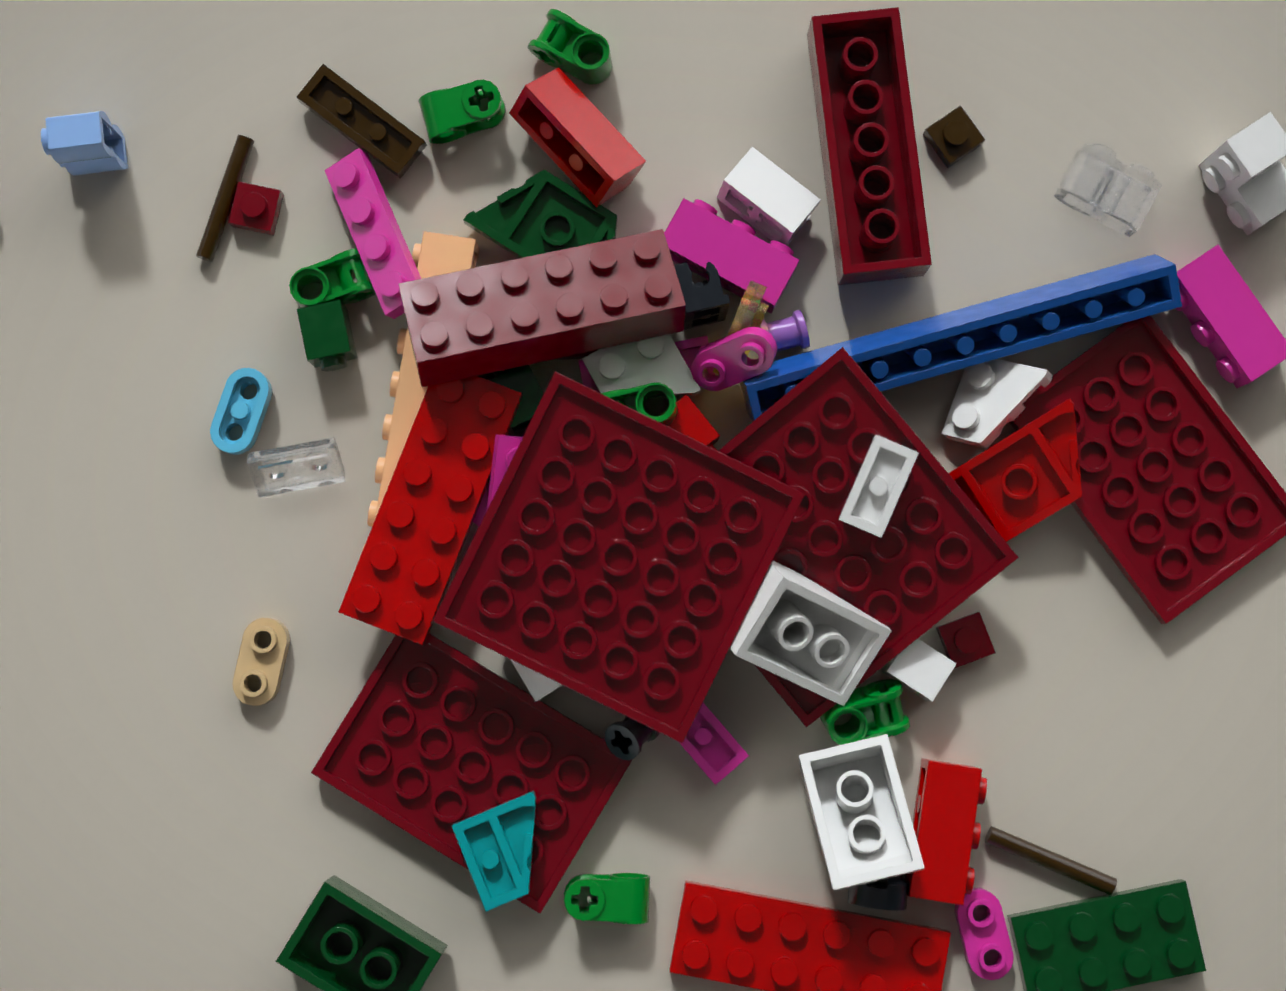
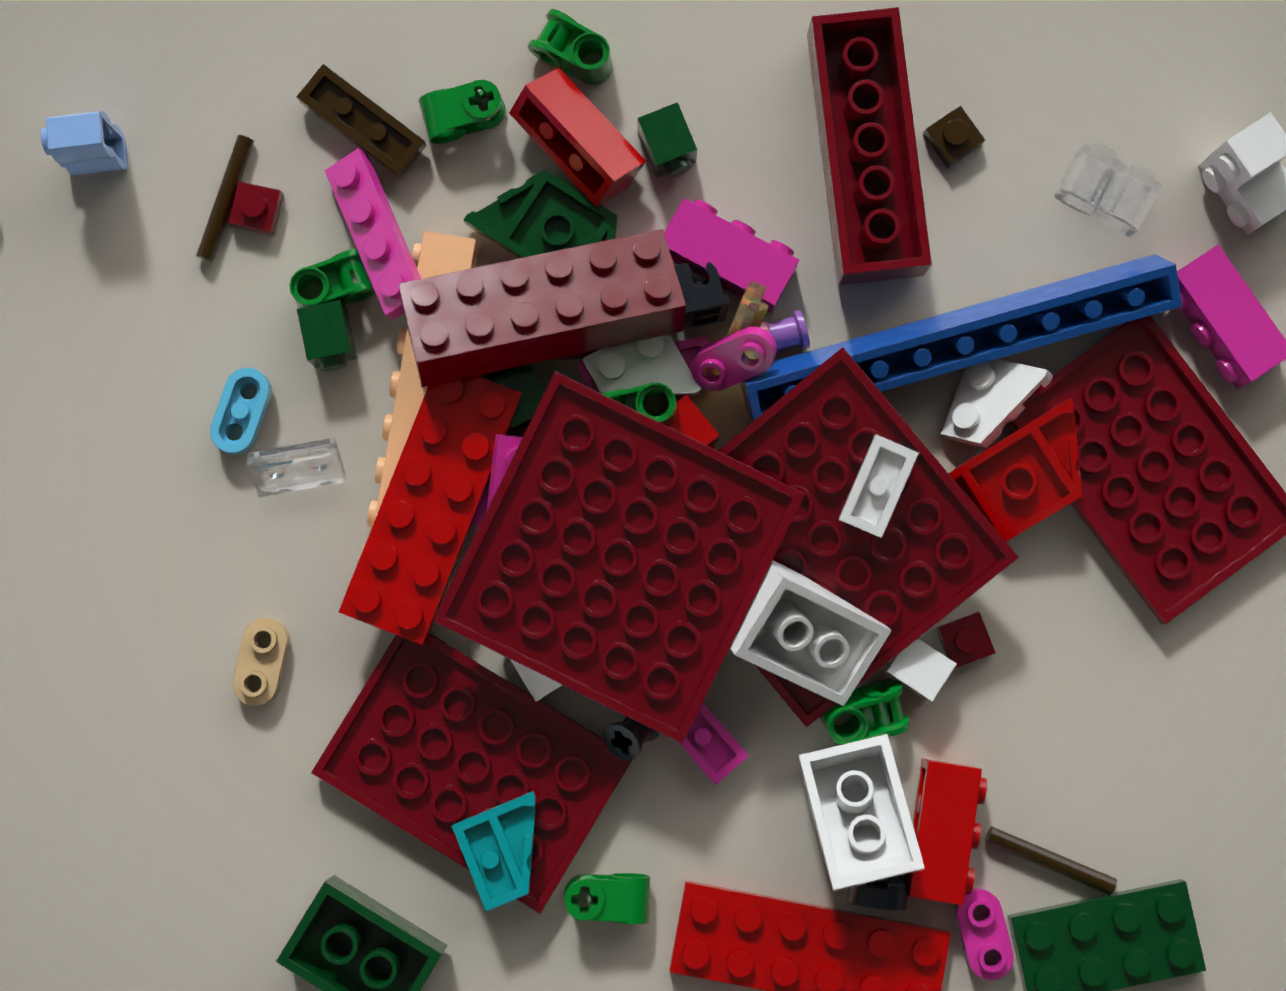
(667, 141): none -> dark green brick
(767, 197): white hinge -> none

